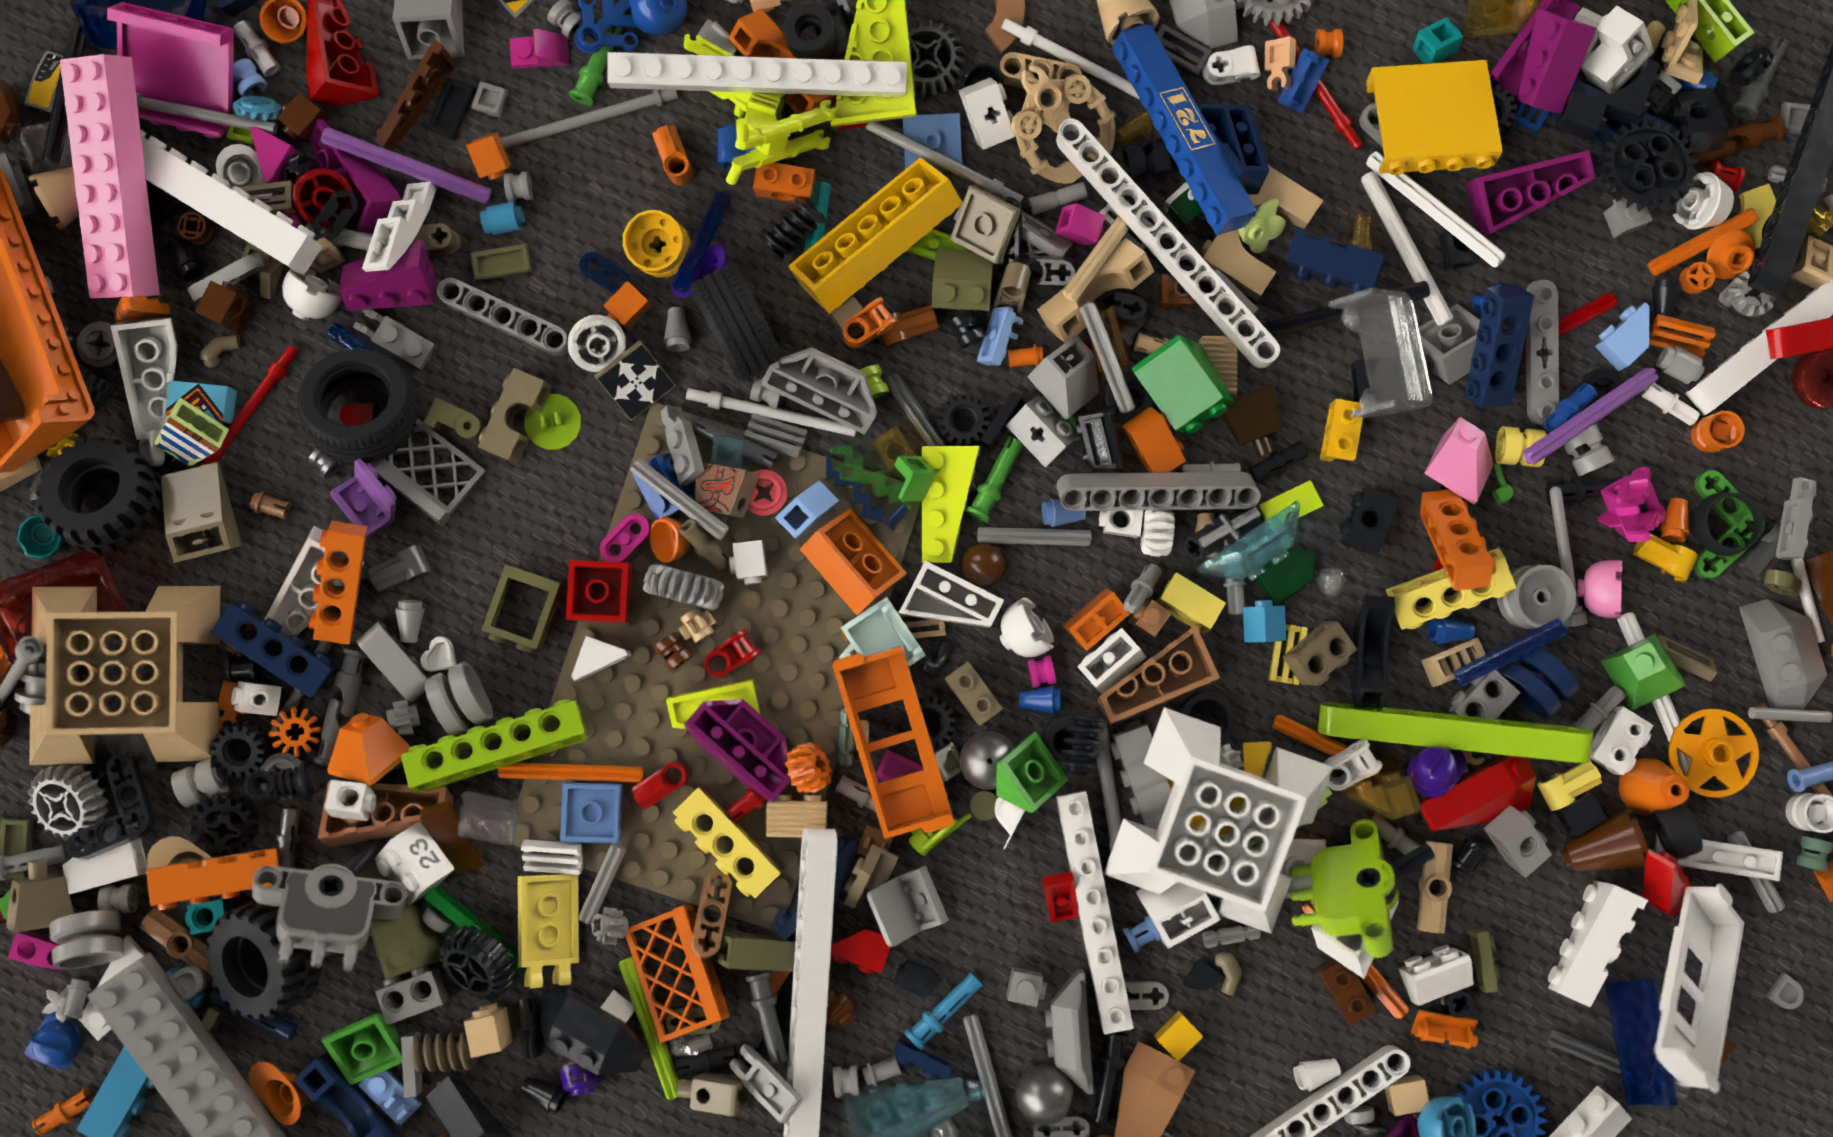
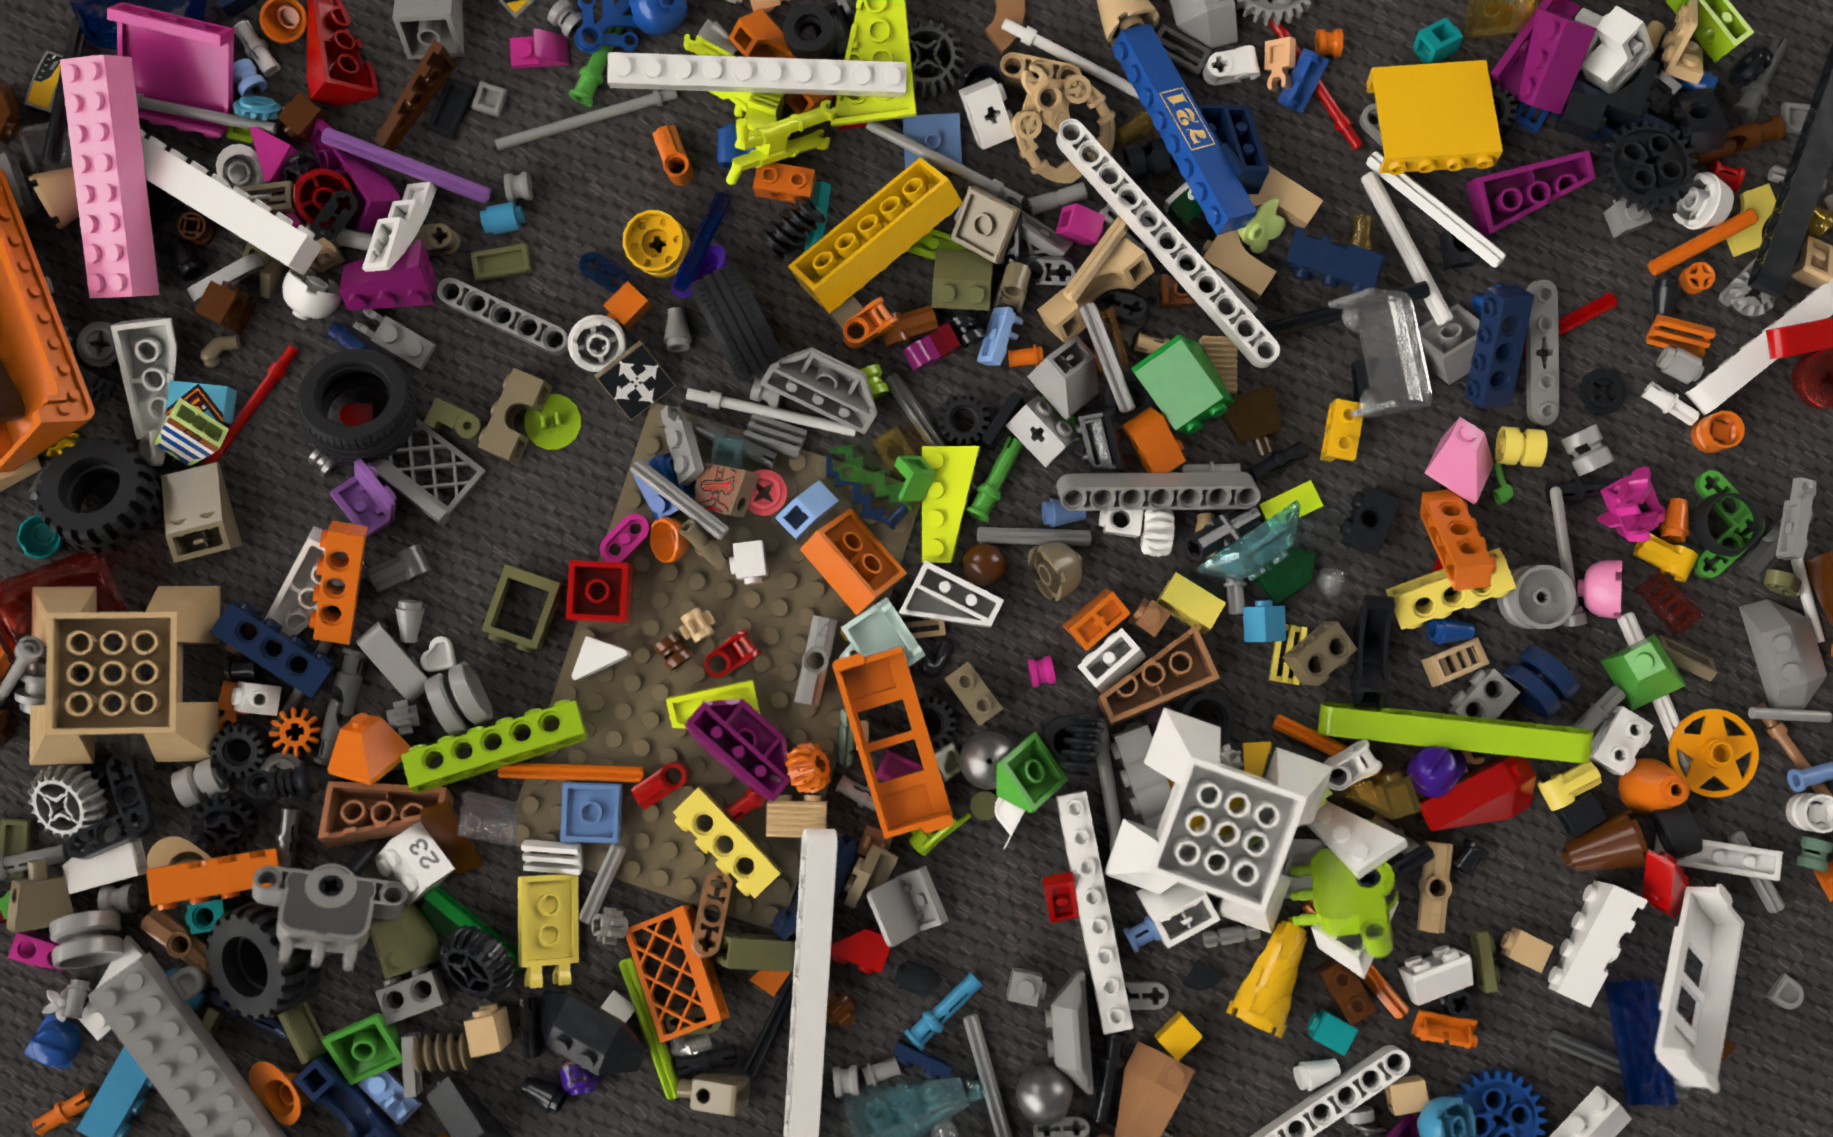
(139, 308): orange wing -> none
(262, 503): medium nougat pin -> none
(303, 1032): none -> olive tile
(341, 792): white brick -> none
(436, 920): light grey tile -> none
(488, 156): orange brick -> none
(683, 587): light grey gear -> none
(764, 1002): dark grey pin -> none
(766, 1084): light grey hinge -> none
(819, 641): none -> light grey piece
(932, 348): none -> leg
(1024, 630): white cylinder -> none
(1042, 699): blue cone -> none
(1058, 568): none -> dark tan cylinder
(1142, 588): light grey axle -> none
(1232, 971): dark tan arm -> none
(1268, 989): none -> yellow cone
(1331, 1031): none -> teal brick
(1355, 840): none -> white wing
(1510, 652): clear blue axle -> none
(1518, 840): light grey brick -> none
(1525, 949): none -> tan brick
(1570, 407): blue pin -> none
(1590, 416): medium lavender axle -> none
(1628, 339): light blue slope -> none
(1667, 617): none -> clear red slope
(1723, 250): orange piece -> none

